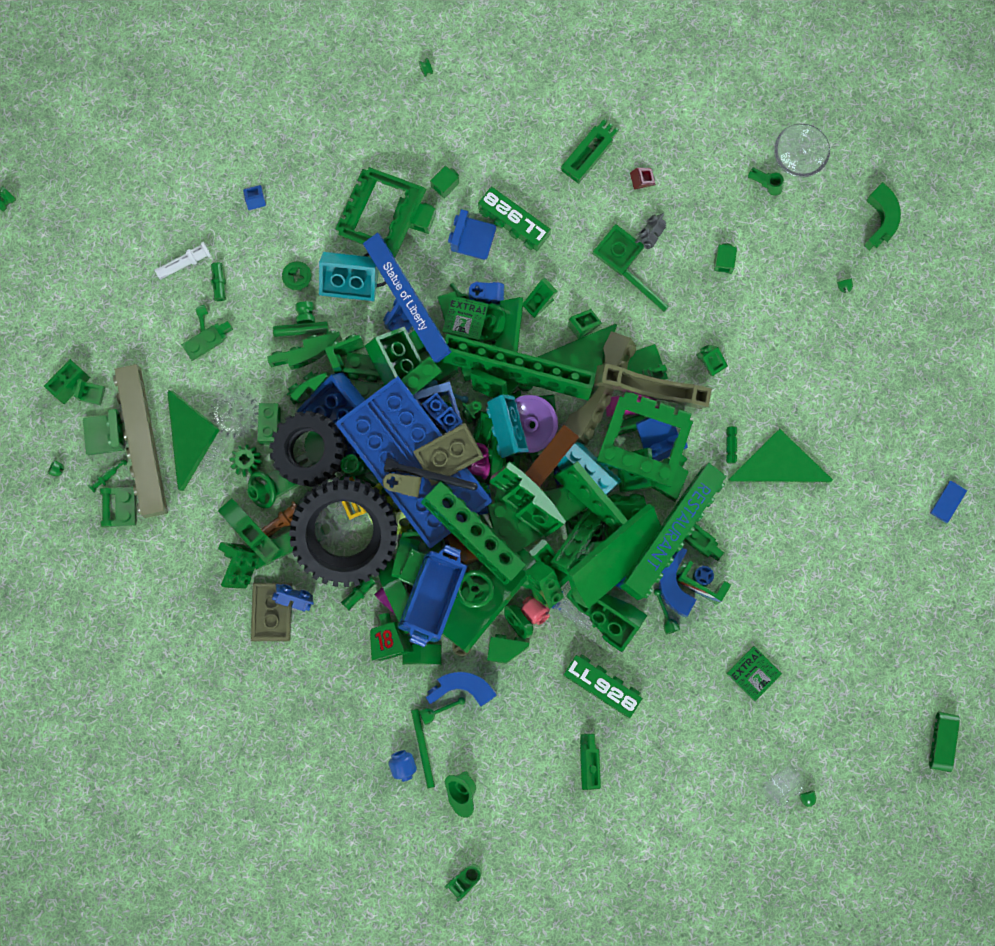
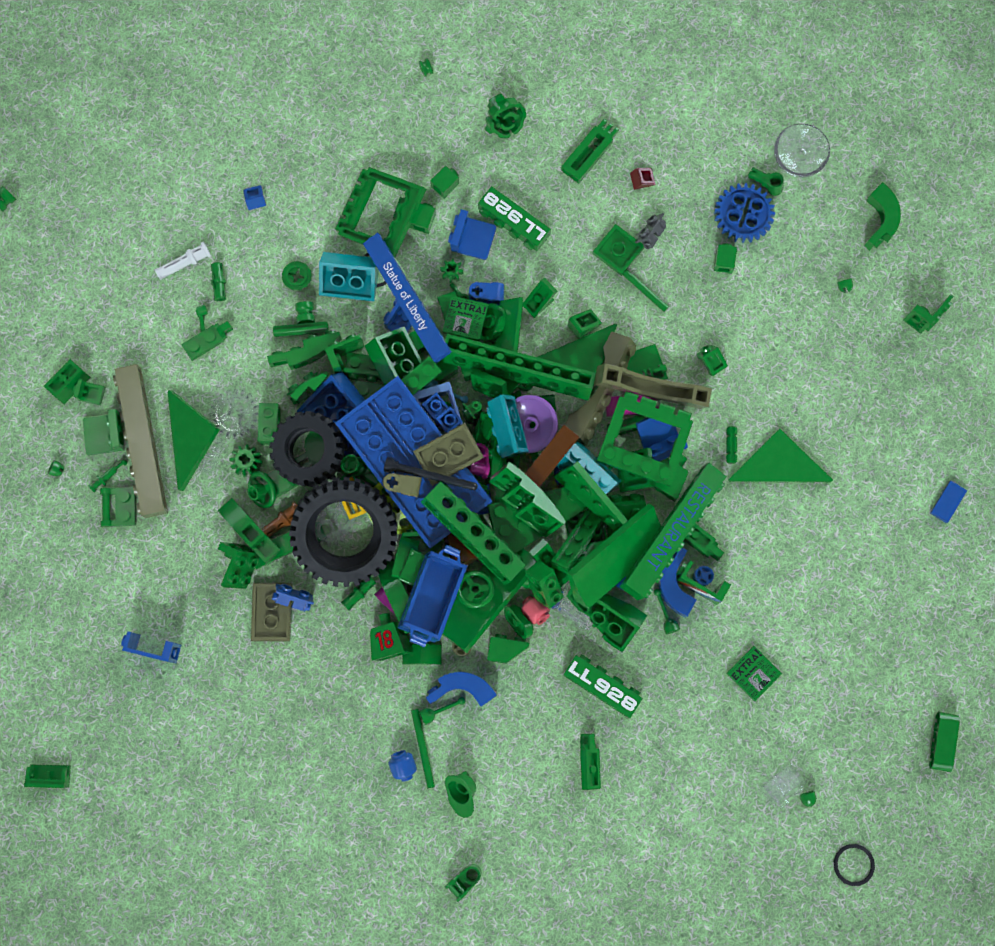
(47, 776): none -> green hinge
(169, 654): none -> blue panel
(450, 275): none -> green gear
(502, 114): none -> green piece
(761, 218): none -> blue gear
(871, 862): none -> black piece
(921, 319): none -> green bracket

